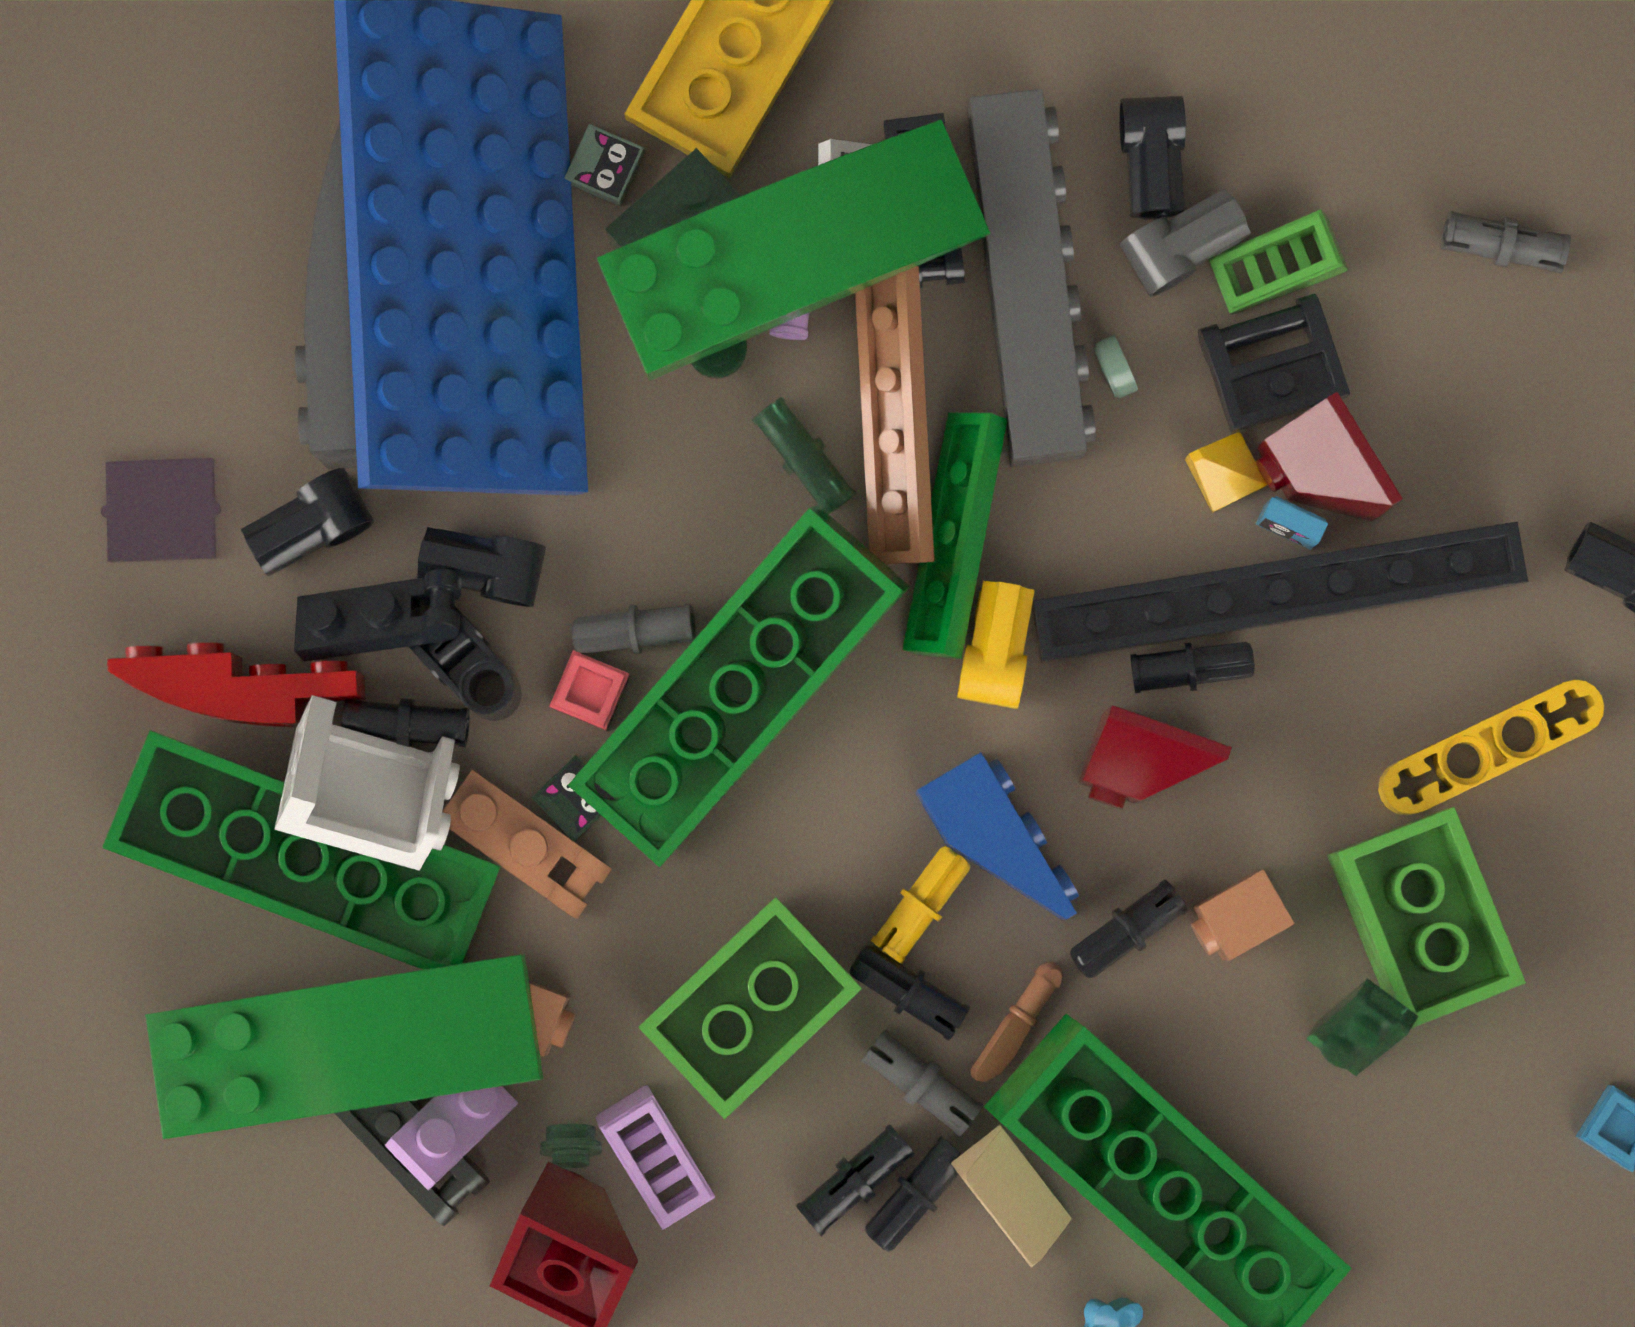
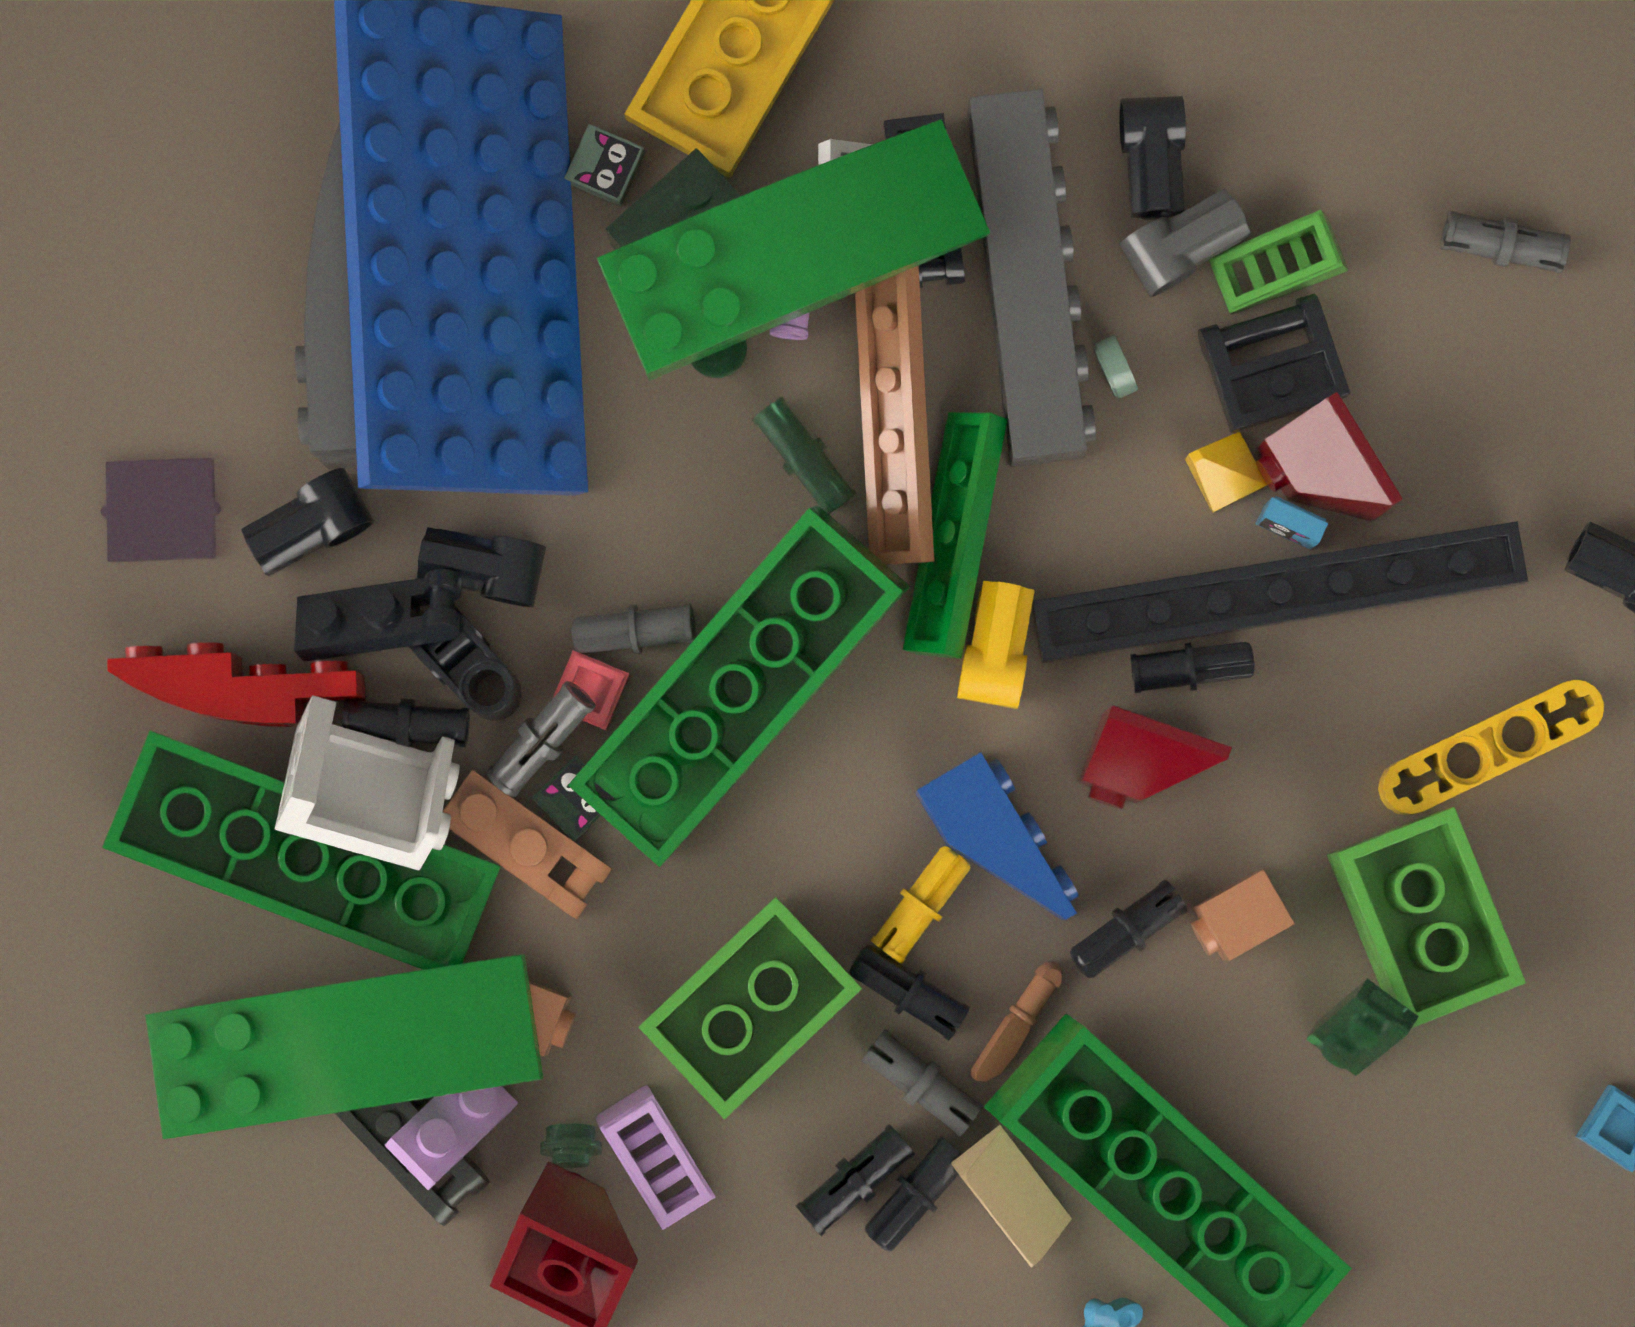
(516, 768): none -> dark grey pin

